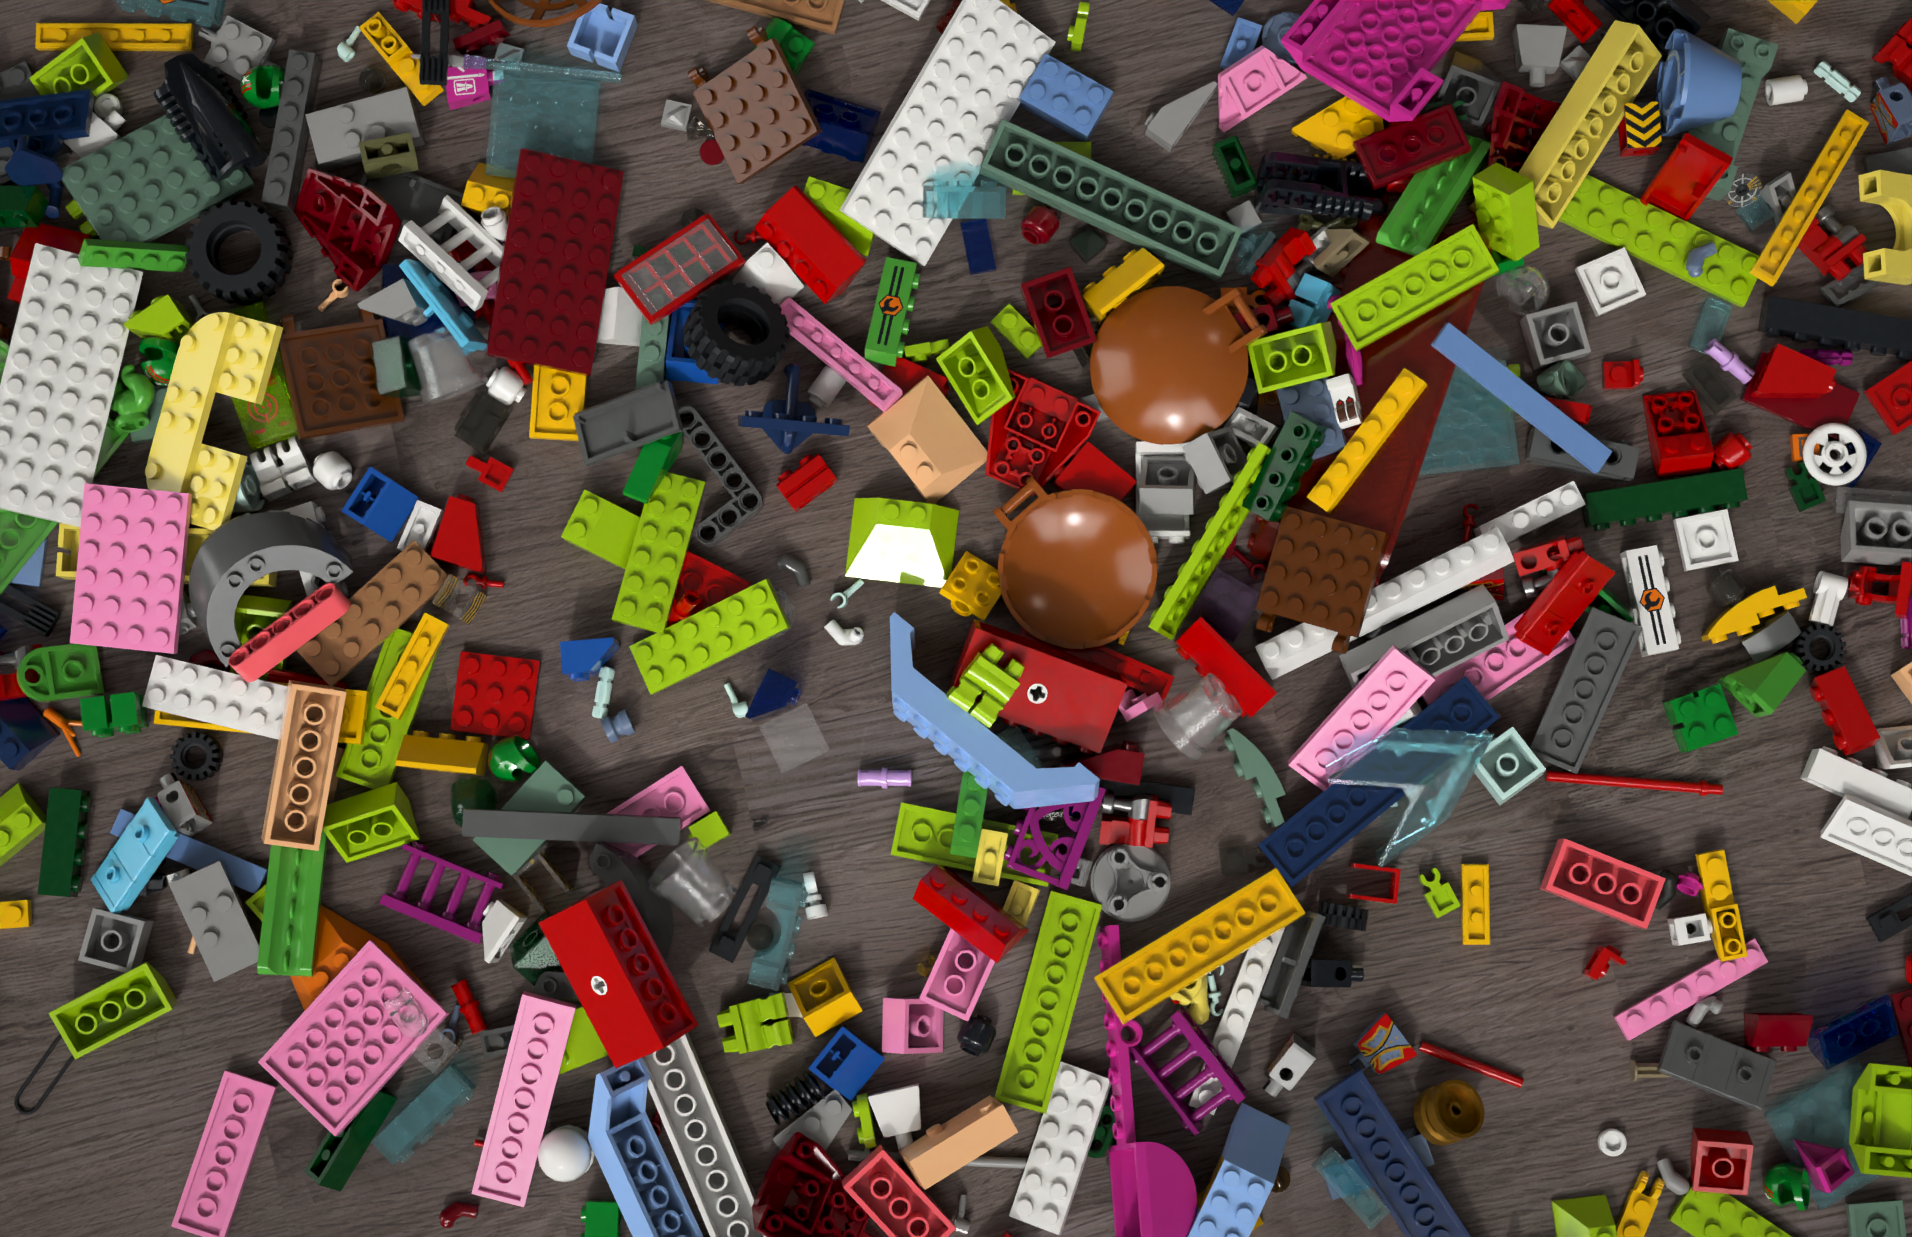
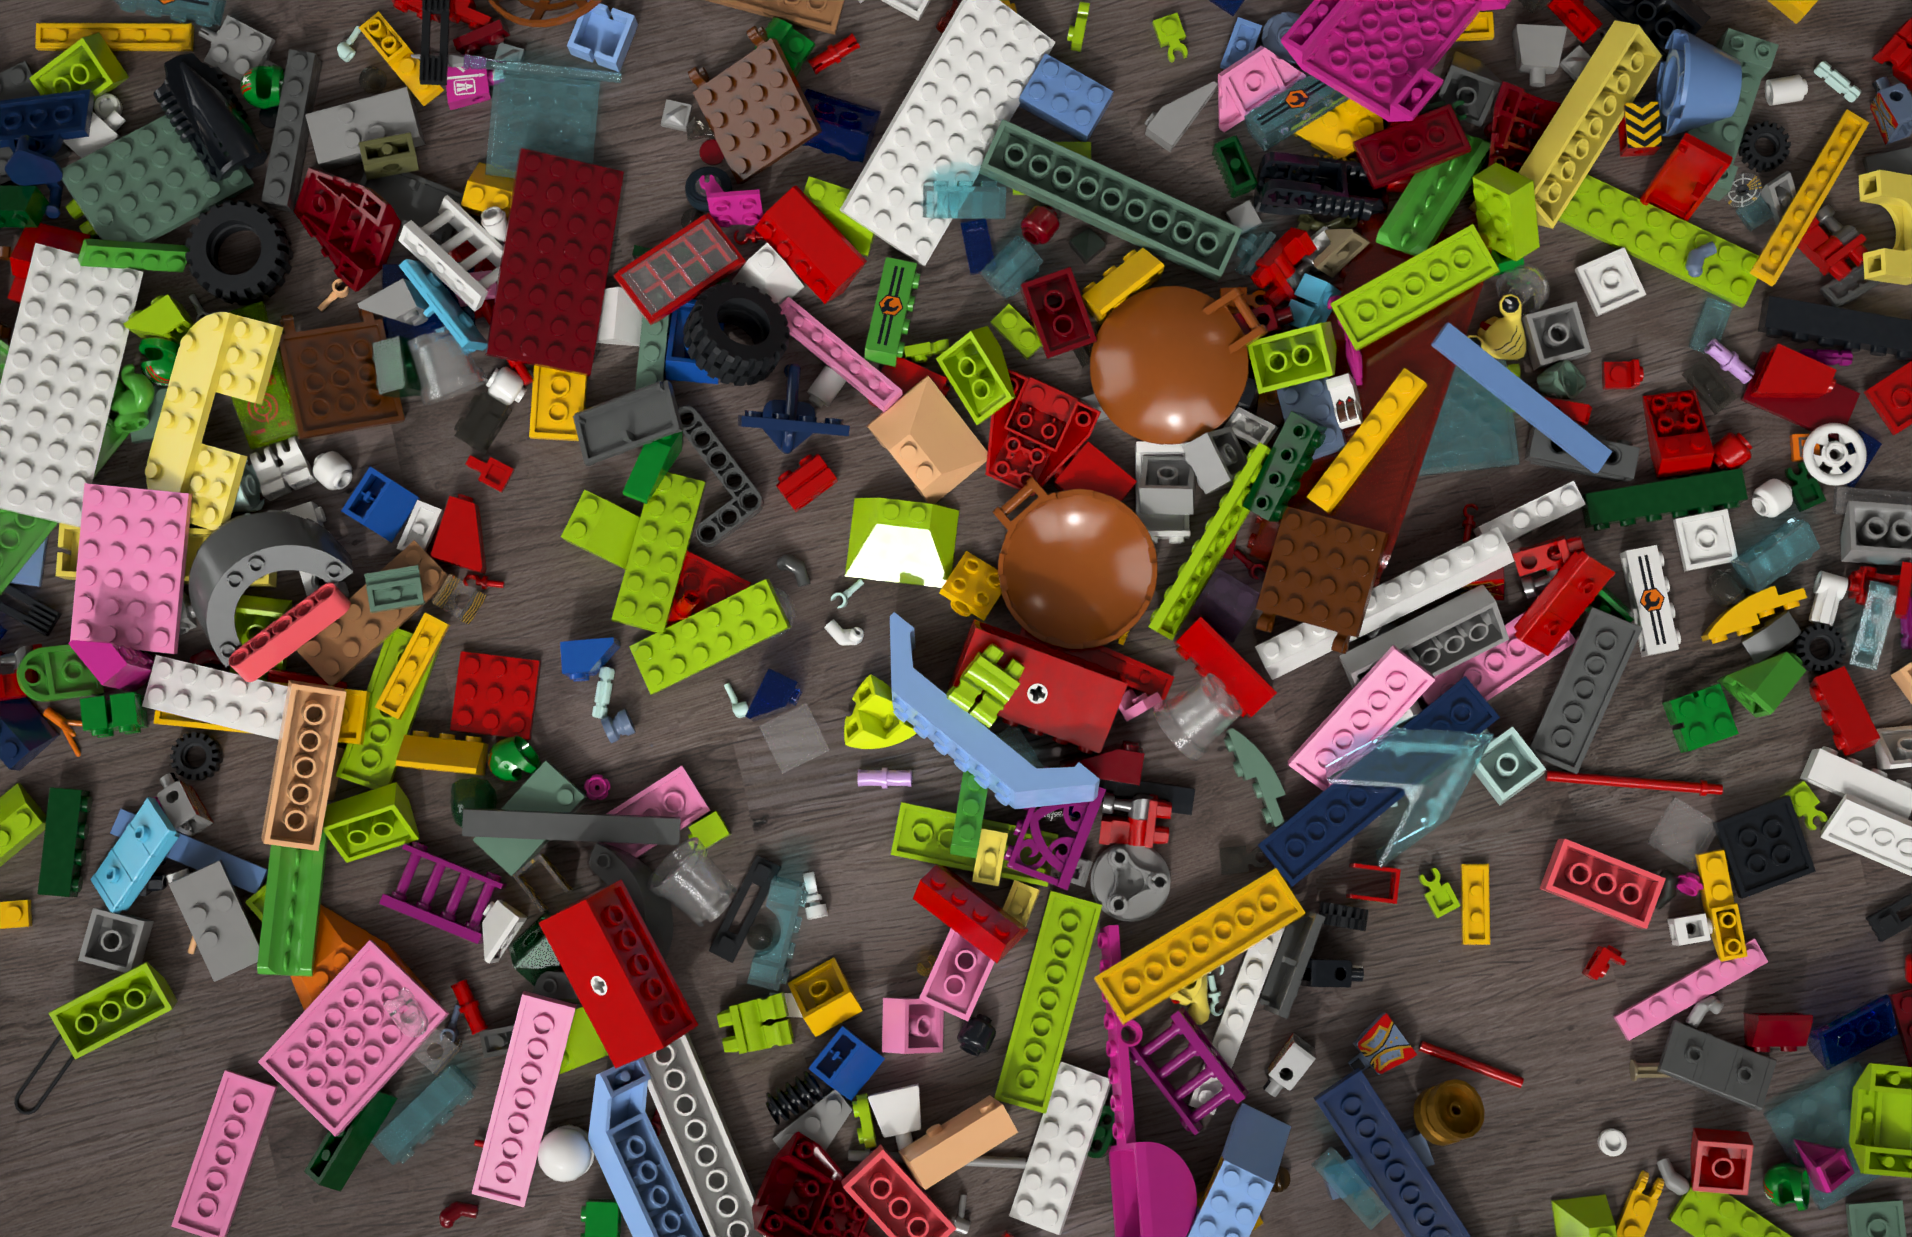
(115, 664): none -> dark pink slope
(394, 589): none -> sand green plate
(590, 784): none -> dark pink plate
(712, 191): none -> dark pink plate
(834, 53): none -> red pin
(873, 720): none -> neon yellow brick
(1012, 267): none -> clear light blue brick
(1170, 33): none -> lime plate
(1291, 111): none -> clear light blue brick
(1503, 336): none -> light yellow head
(1682, 833): none -> clear tile
(1764, 846): none -> black plate
(1772, 133): none -> black tyre
(1772, 498): none -> white head
(1776, 554): none -> clear light blue brick
(1804, 804): none -> lime plate
(1873, 625): none -> clear light blue brick

